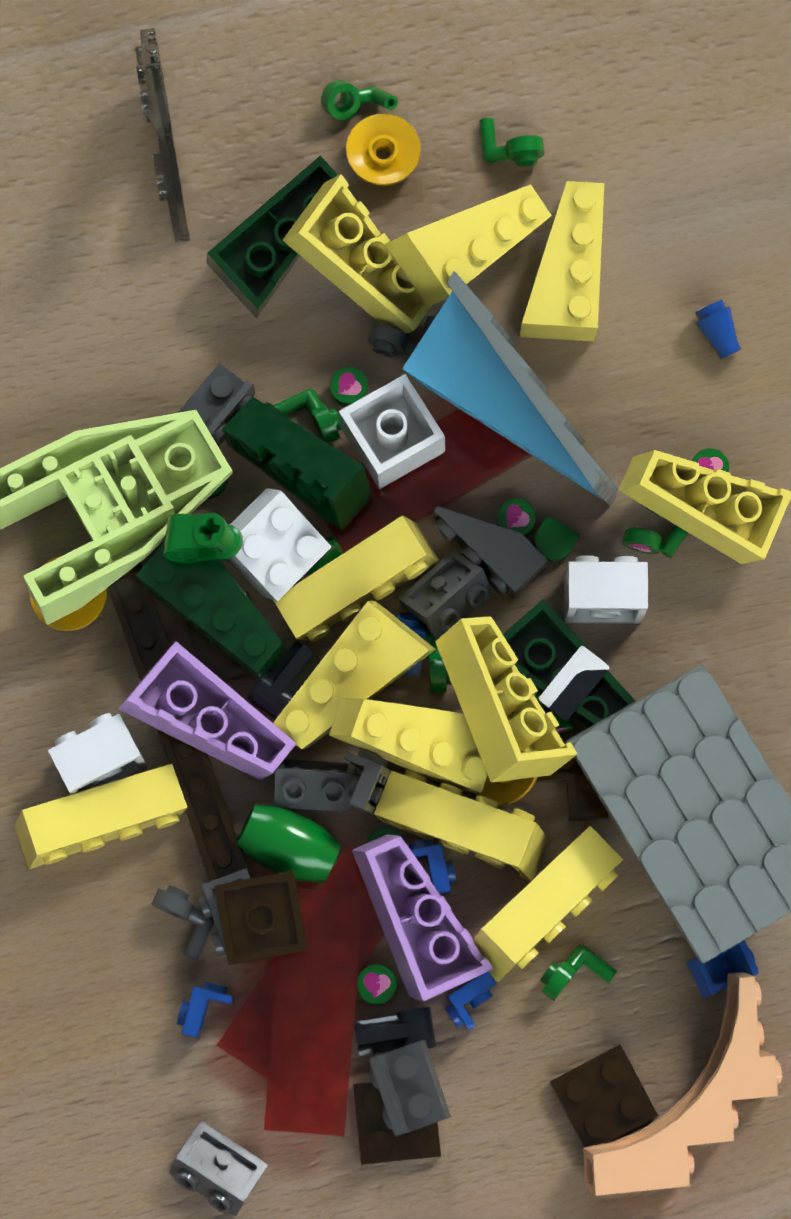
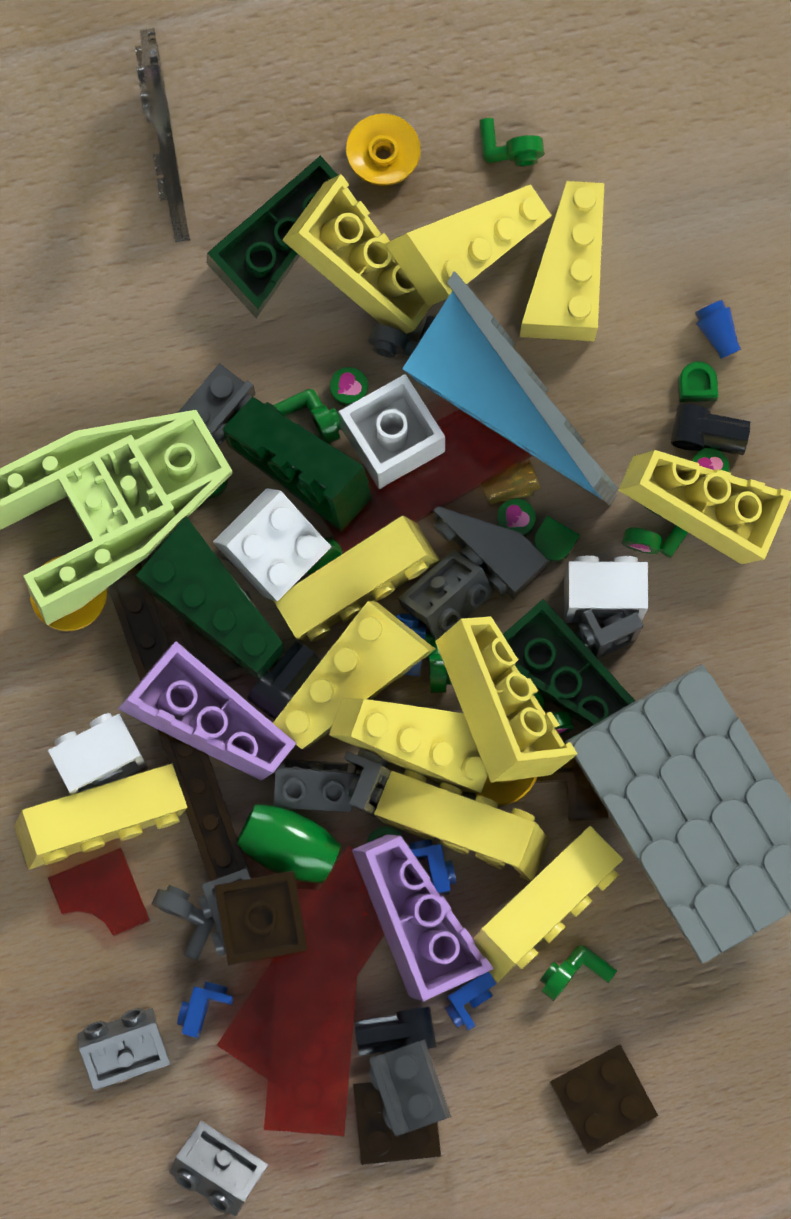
(102, 889): none -> clear red tile
(122, 1048): none -> bracket
(200, 538): green piece -> none
(352, 98): green plate -> none
(376, 984): green tile -> none
(513, 483): none -> clear yellow cone
(574, 683): sticker -> none
(615, 634): none -> dark grey bracket
(698, 383): none -> green tile
(699, 429): none -> black piece
(704, 1115): light nougat arch -> none
(712, 975): blue bracket -> none

